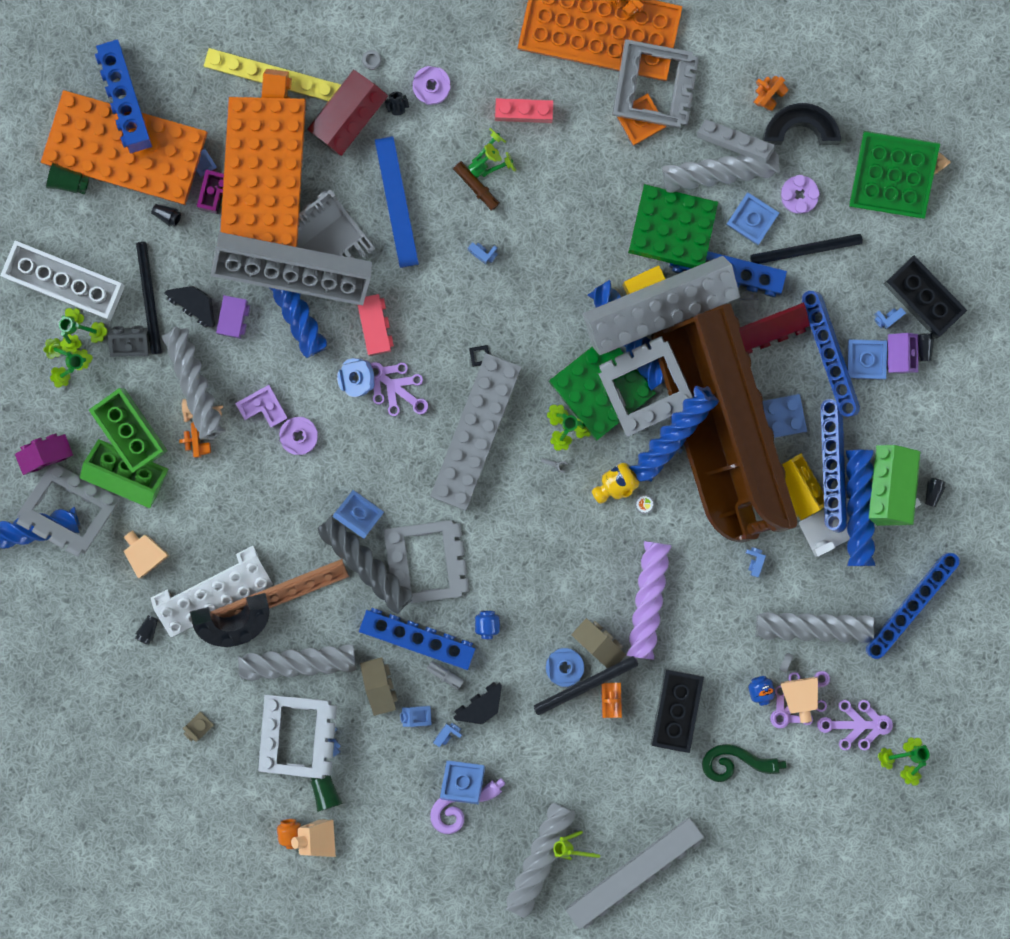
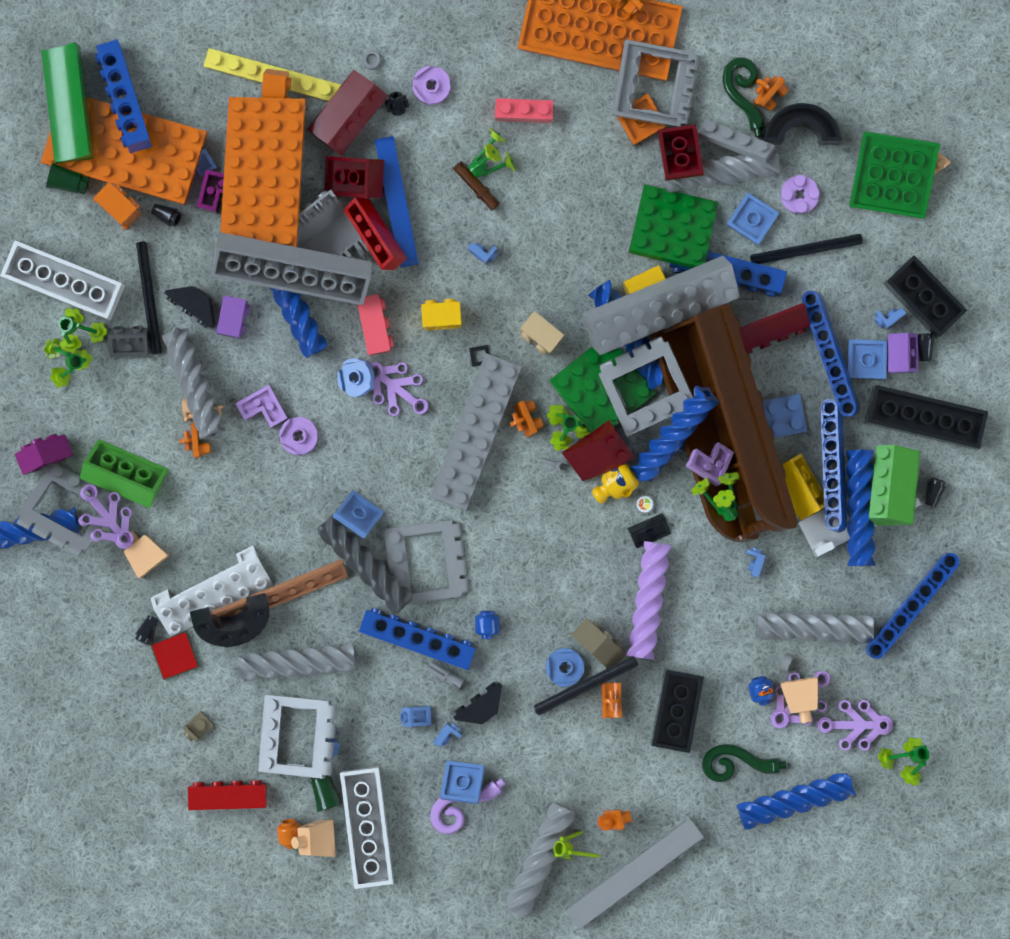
(67, 103): none -> green arch
(107, 519): none -> lavender plant
(113, 200): none -> orange brick
(128, 430): bright green slope -> none
(174, 655): none -> red tile
(227, 796): none -> red brick
(354, 176): none -> dark red slope
(367, 827): none -> white brick
(374, 233): none -> red brick
(378, 686): dark tan brick -> none
(441, 315): none -> yellow brick
(523, 419): none -> orange hips
(541, 333): none -> tan brick
(598, 452): none -> dark red slope
(614, 819): none -> orange hips
(649, 530): none -> black slope
(680, 152): none -> dark red slope
(711, 466): none -> lavender plate
(724, 501): none -> lime plant
(754, 115): none -> dark green plant
(798, 799): none -> blue piece
(926, 417): none -> black brick

